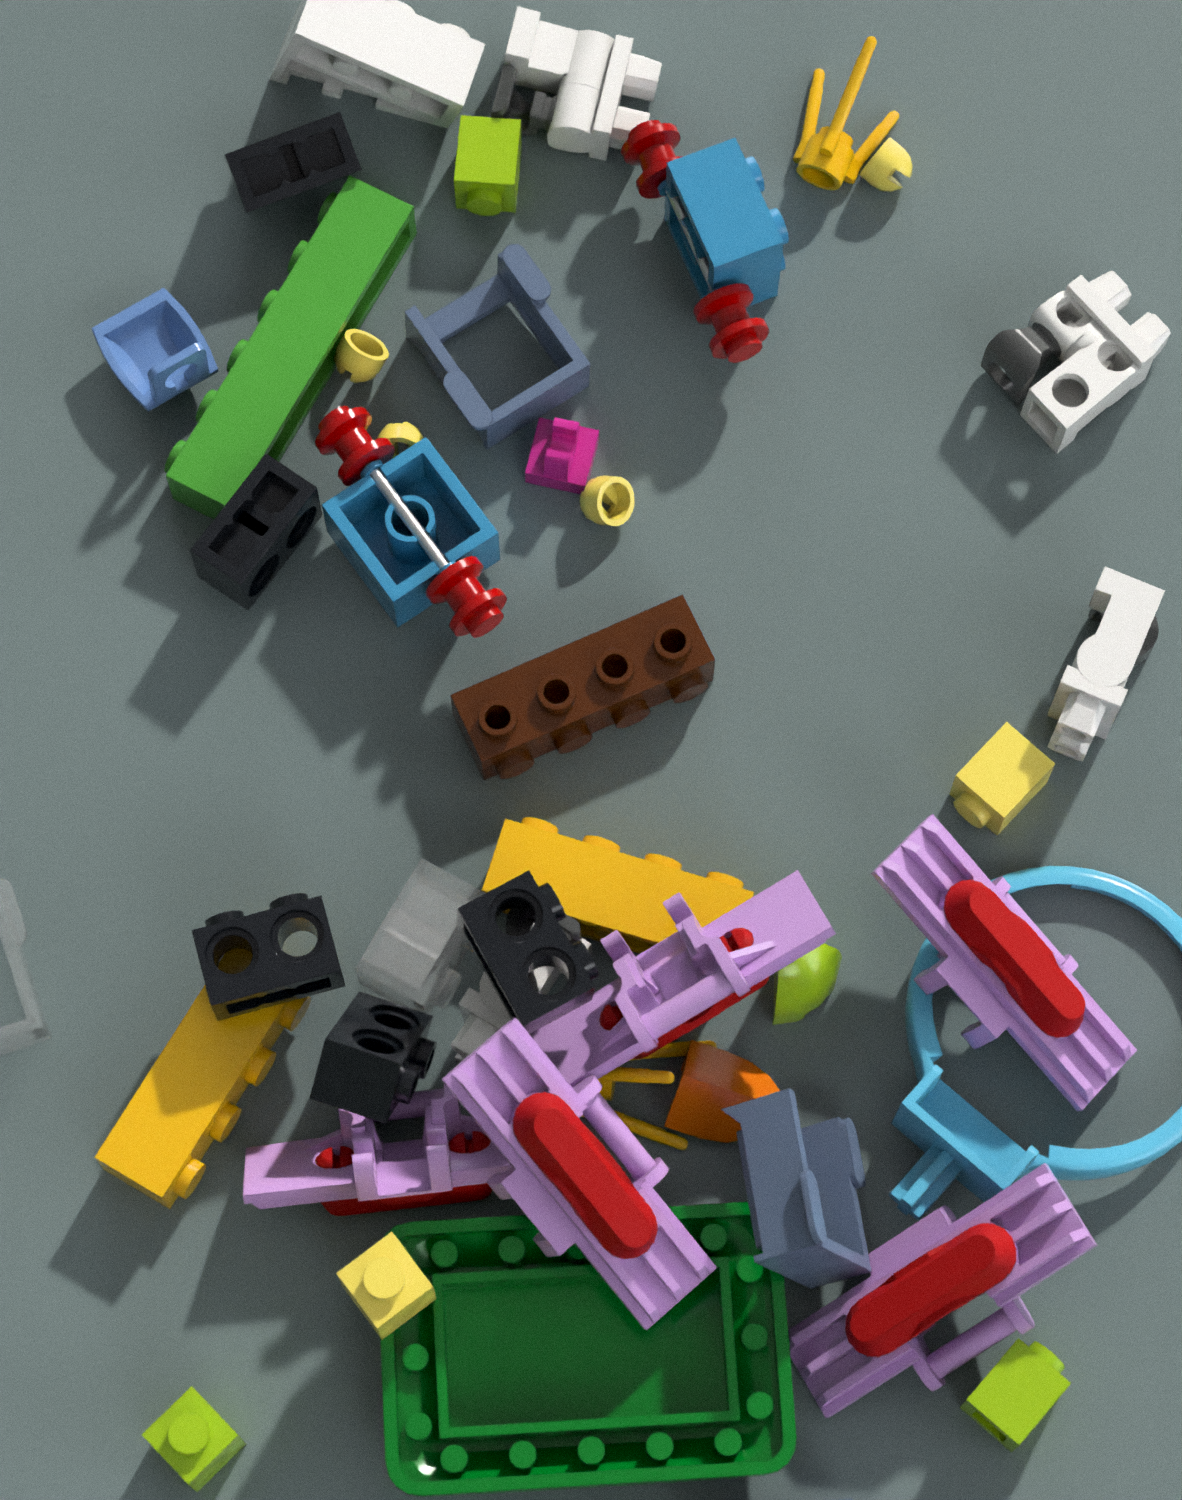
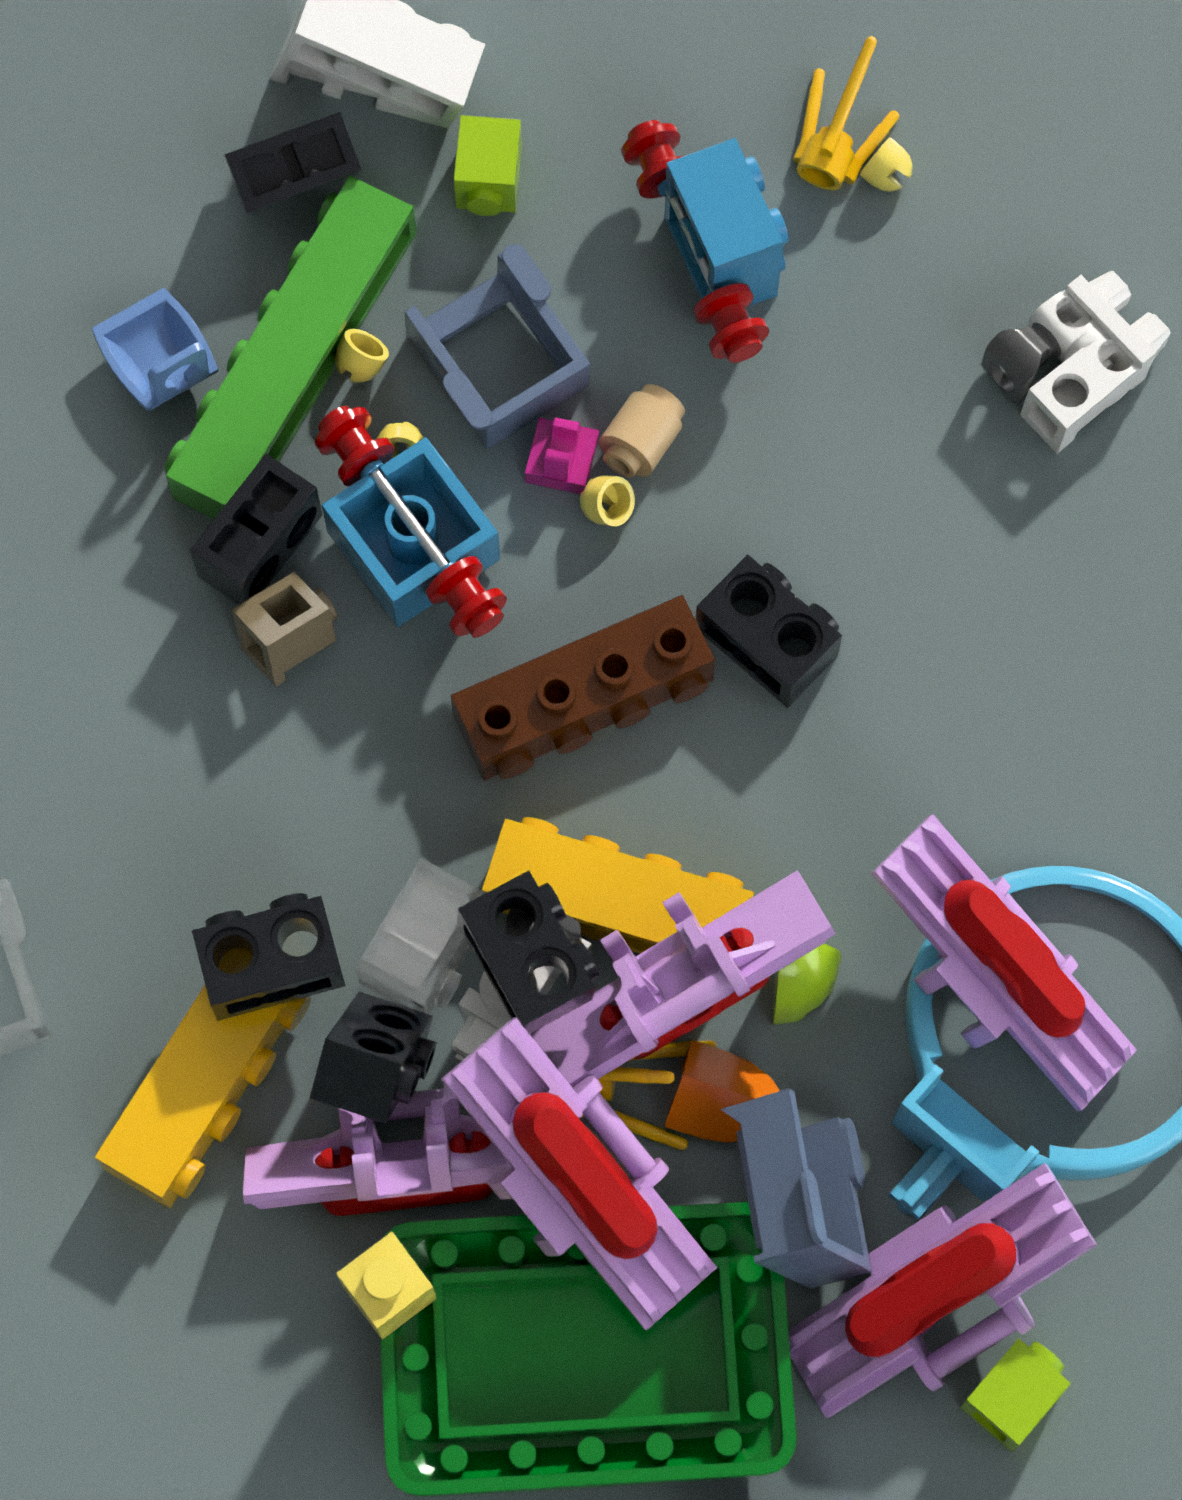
(193, 1439): lime brick -> none
(284, 626): none -> dark tan brick
(585, 73): white hips -> none
(642, 431): none -> tan brick
(755, 639): none -> black brick
(1000, 780): light yellow brick -> none
(1094, 685): white hips -> none

